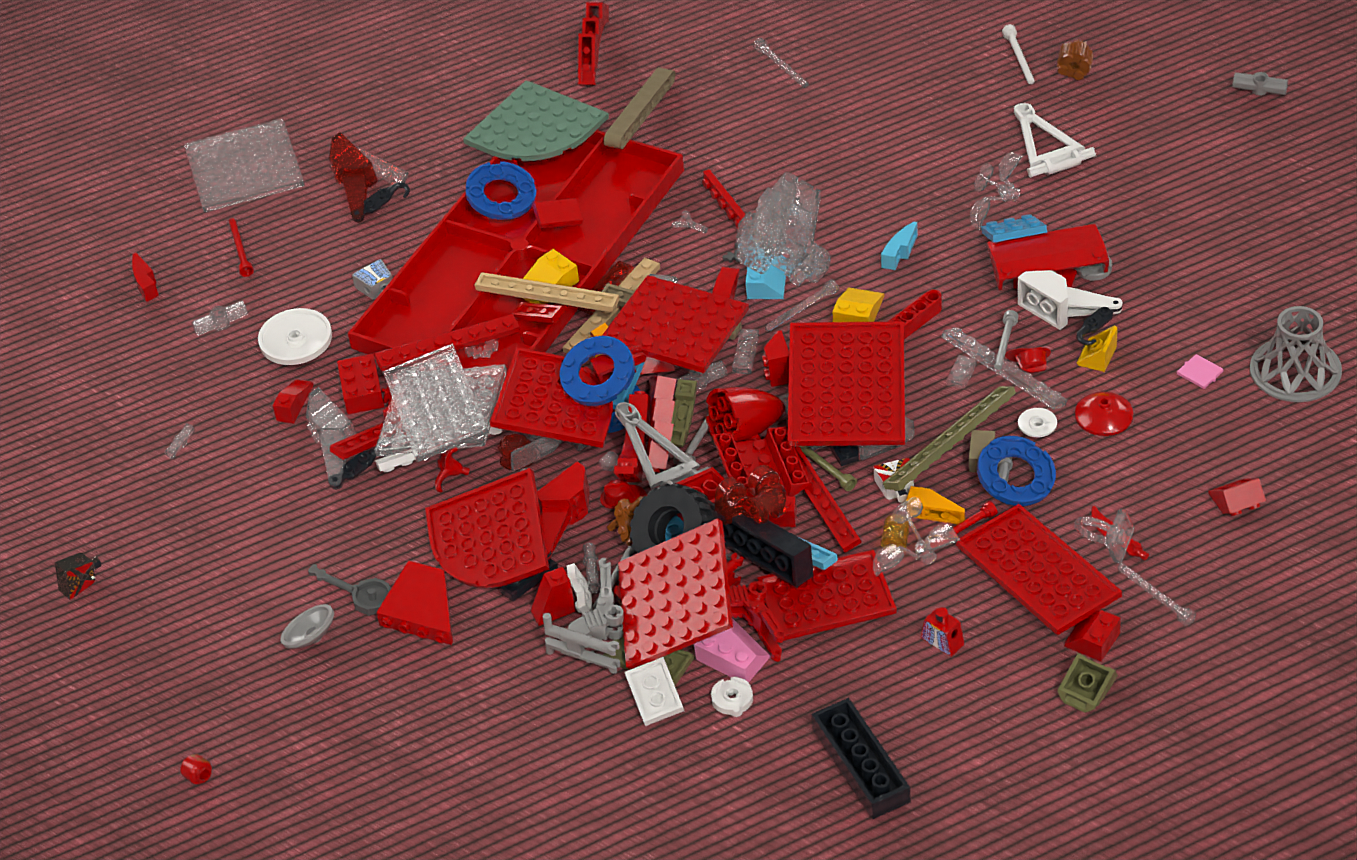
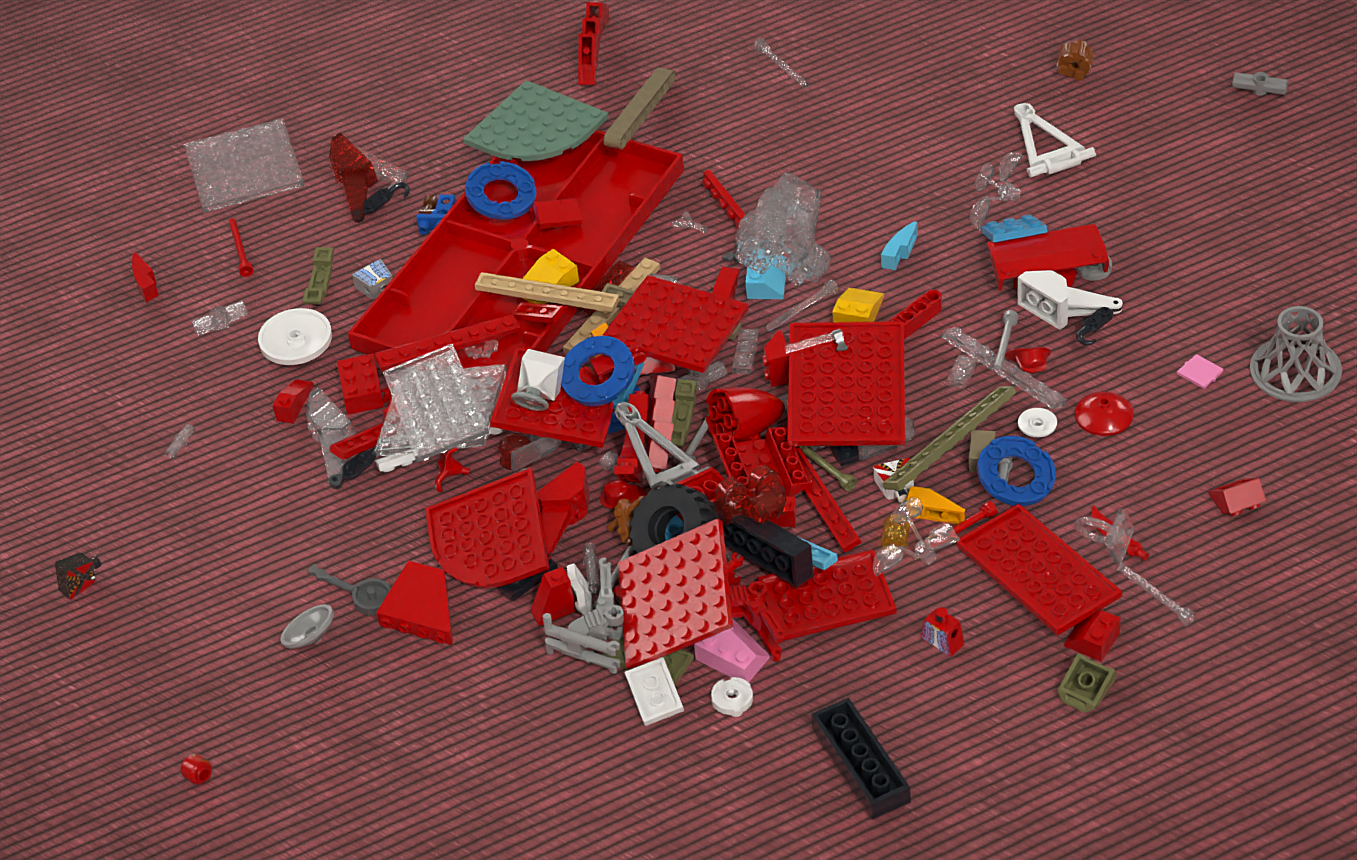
(320, 276): none -> olive slope
(430, 217): none -> blue hips
(538, 379): none -> white piece
(836, 335): none -> clear piece
(1010, 33): white piece -> none
(1100, 353): yellow slope -> none

